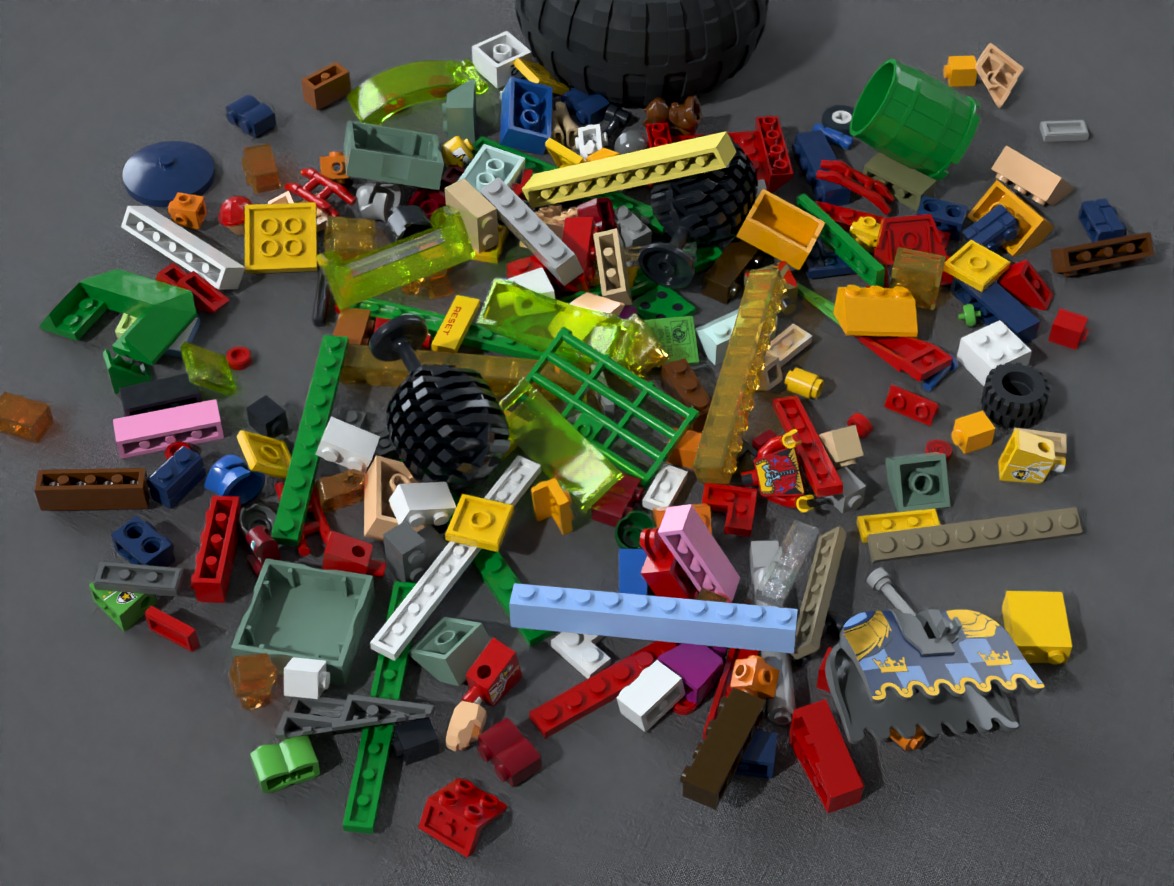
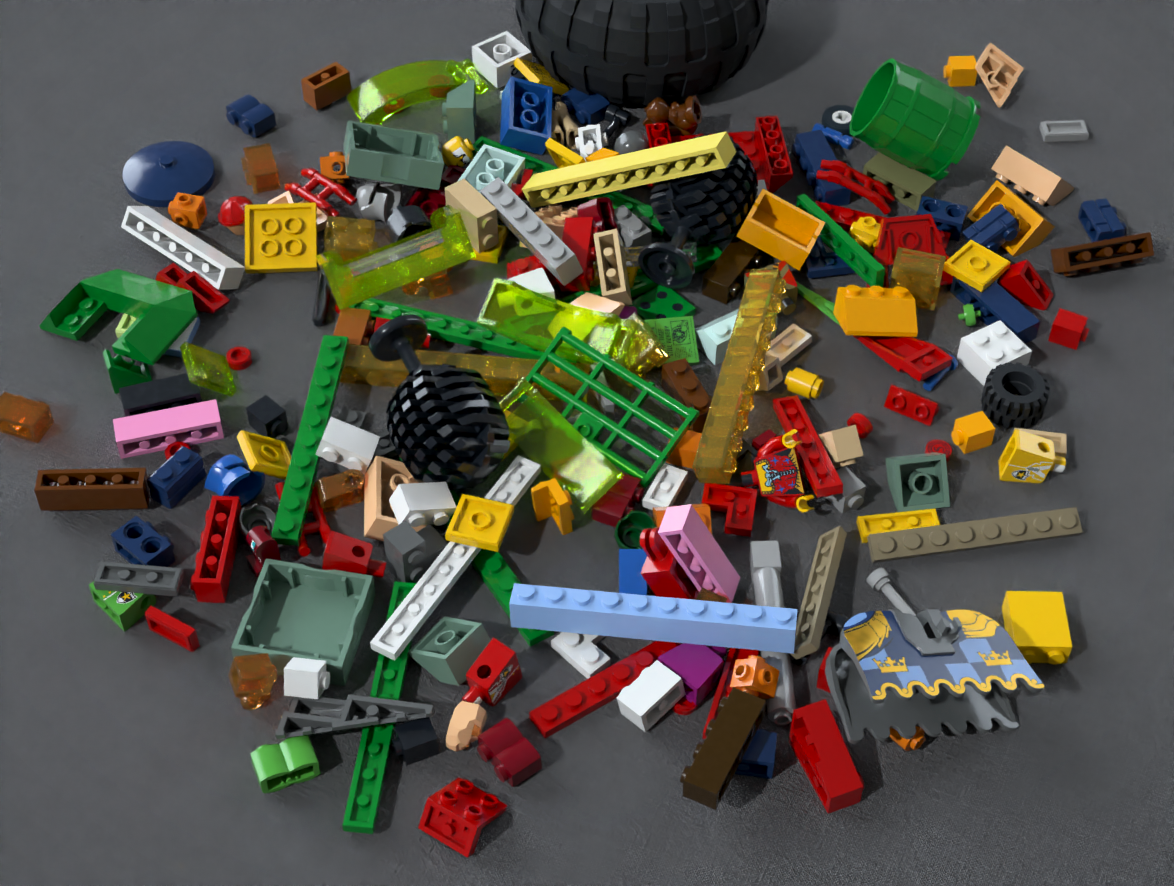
(455, 324): yellow tile -> none
(786, 564): clear plate -> none

